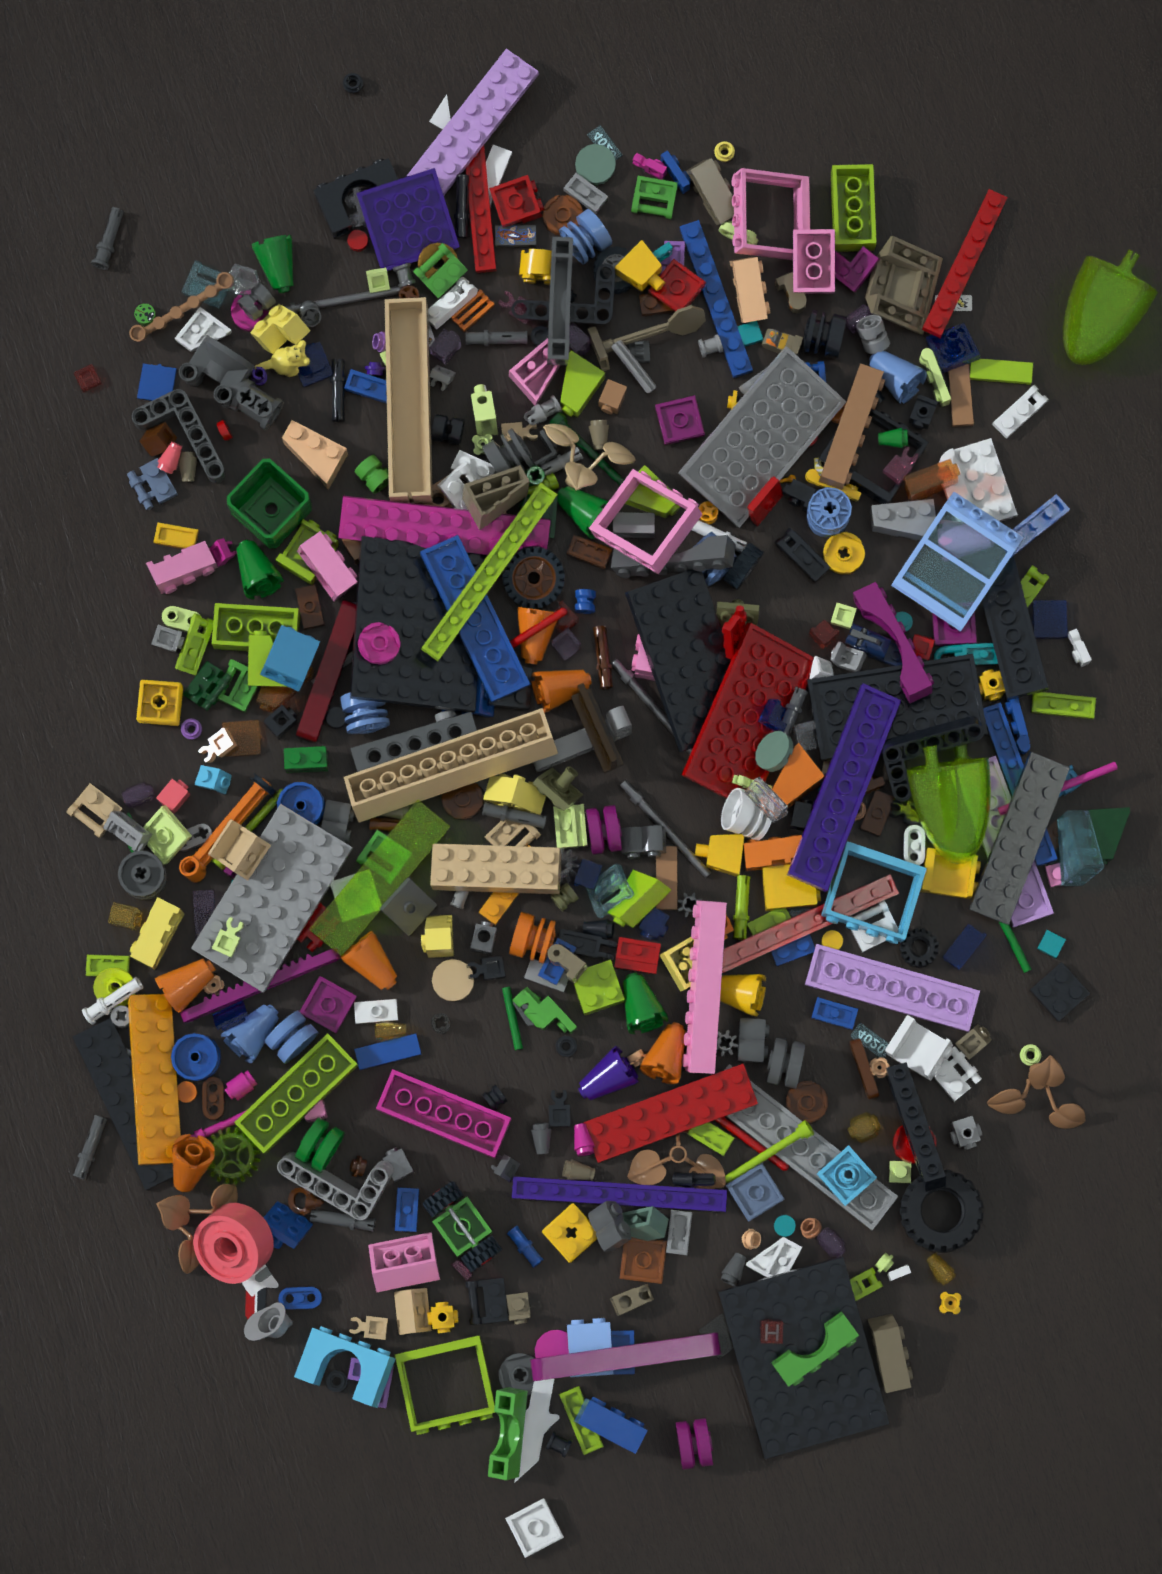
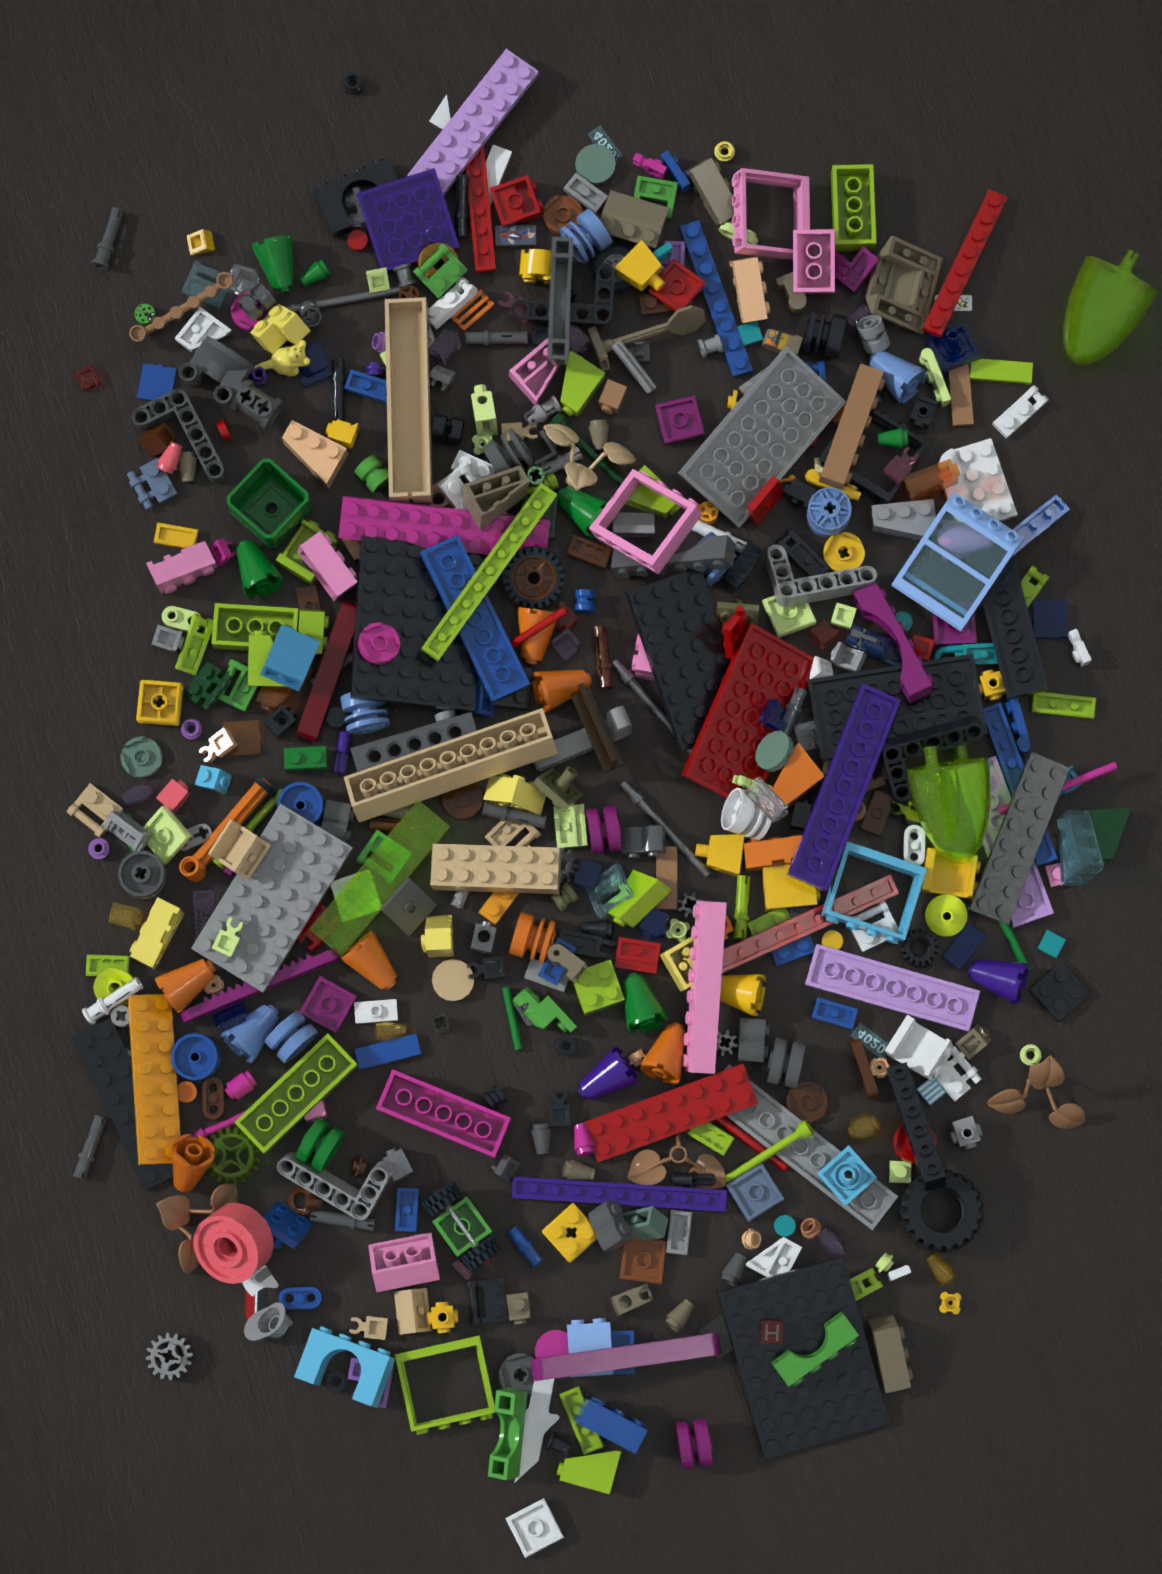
(105, 848): none -> medium lavender plate
(141, 757): none -> sand green tile
(166, 1366): none -> light grey gear
(200, 242): none -> yellow slope
(313, 624): none -> lime brick
(315, 273): none -> green cone
(342, 433): none -> yellow window
(342, 753): none -> dark purple axle
(591, 1470): none -> lime slope
(634, 219): none -> dark tan slope
(675, 924): none -> yellowish green plate
(679, 1316): none -> dark tan cone
(788, 619): none -> yellowish green plate
(813, 583): none -> light grey beam
(931, 1091): none -> tile
(936, 909): none -> neon yellow dish
(1001, 977): none -> dark purple cone

